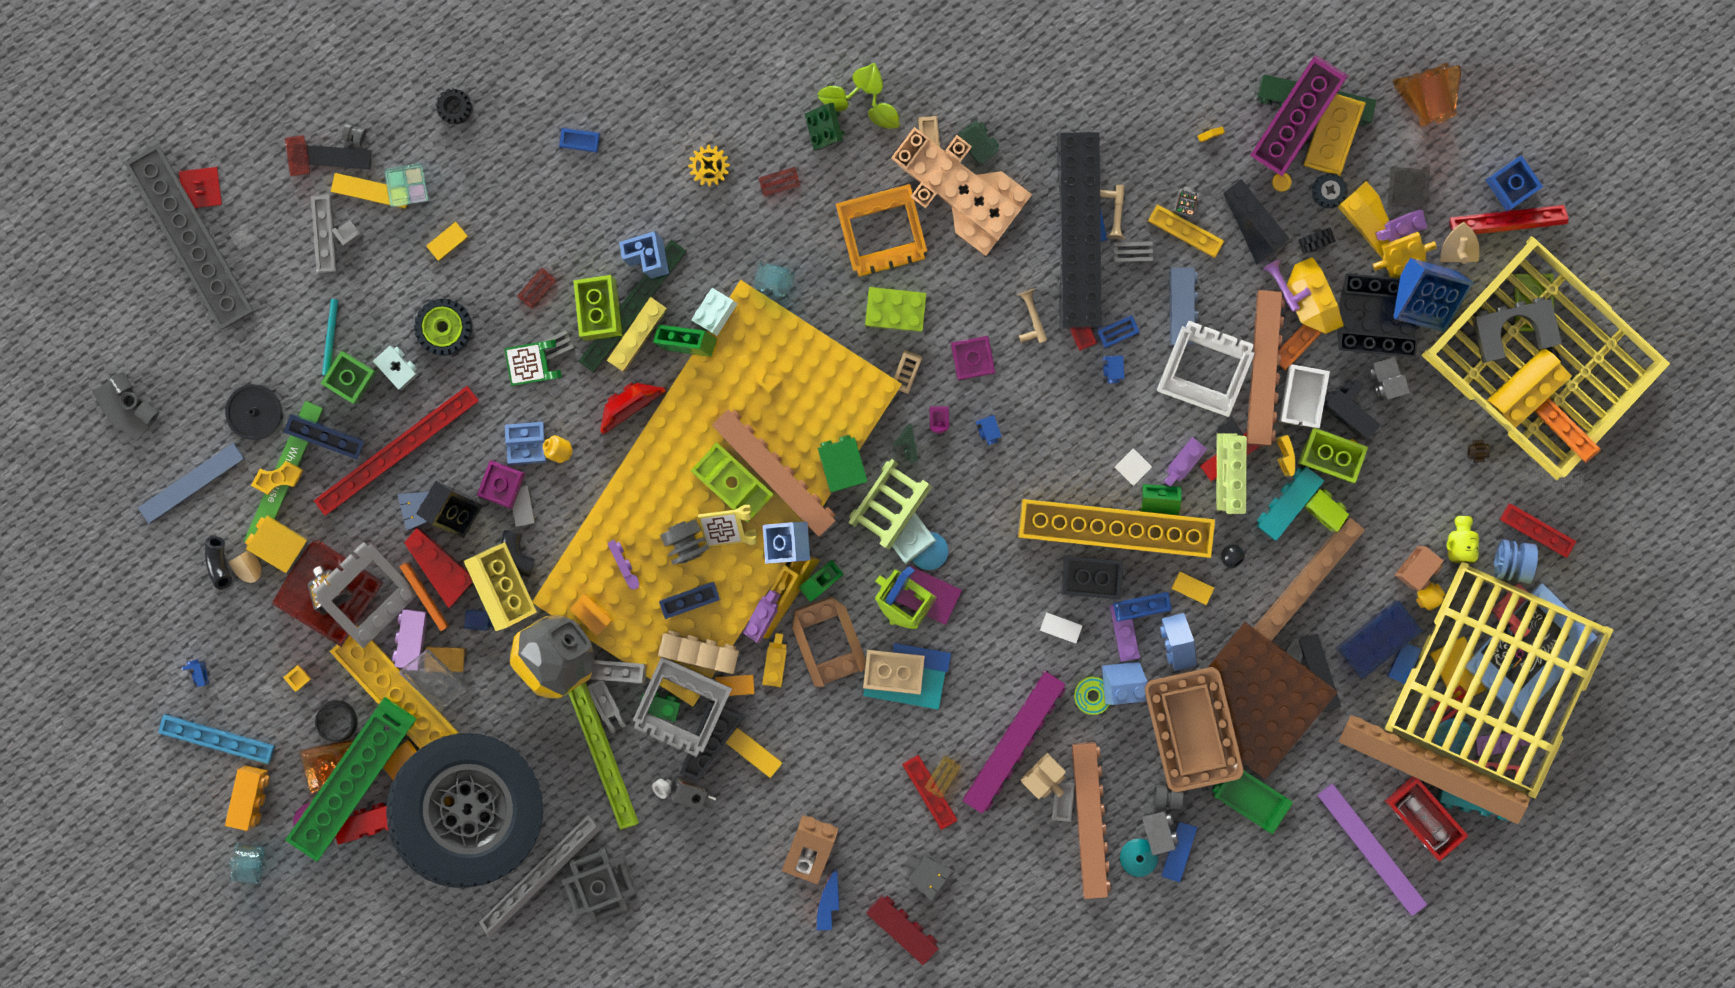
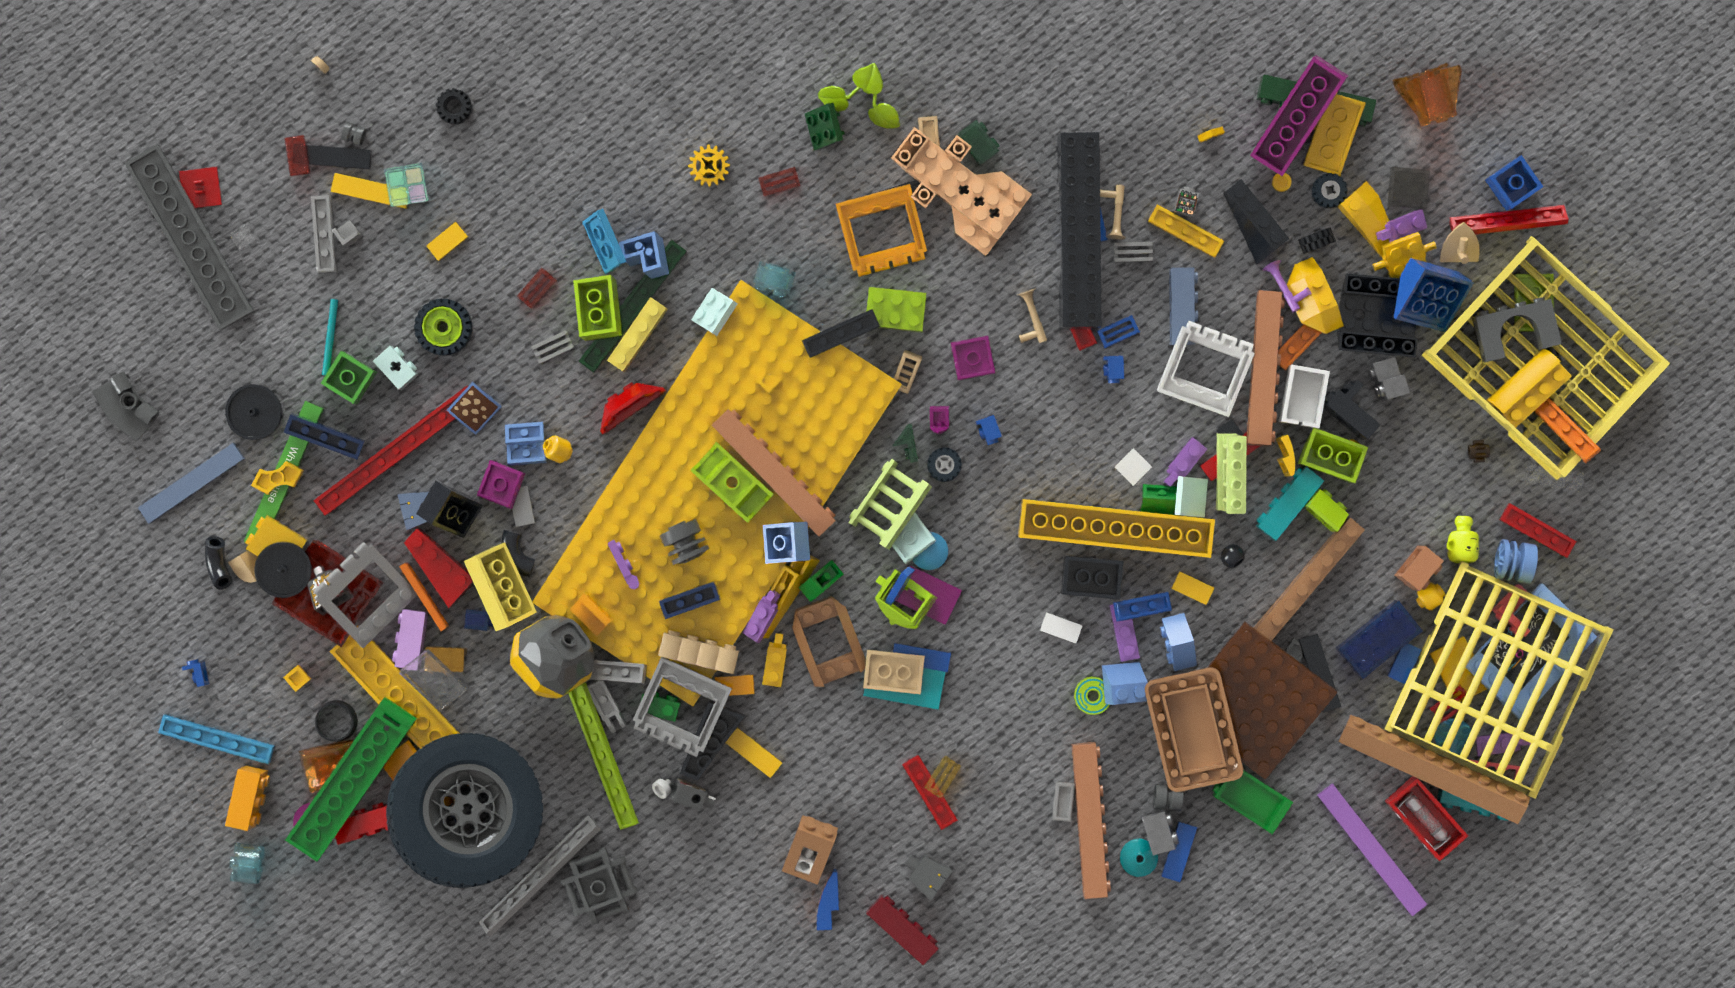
(282, 569): none -> black piece
(320, 64): none -> tan tile
(474, 408): none -> slope
(529, 363): flag -> none
(579, 140): blue tile -> none
(604, 241): none -> dark azure tile
(685, 340): green brick -> none
(727, 527): flag -> none
(841, 333): none -> black tile
(842, 463): green brick -> none
(942, 459): none -> black wheel
(1013, 742): magenta brick -> none
(1044, 777): tan brick -> none
(1191, 496): none -> light aqua tile

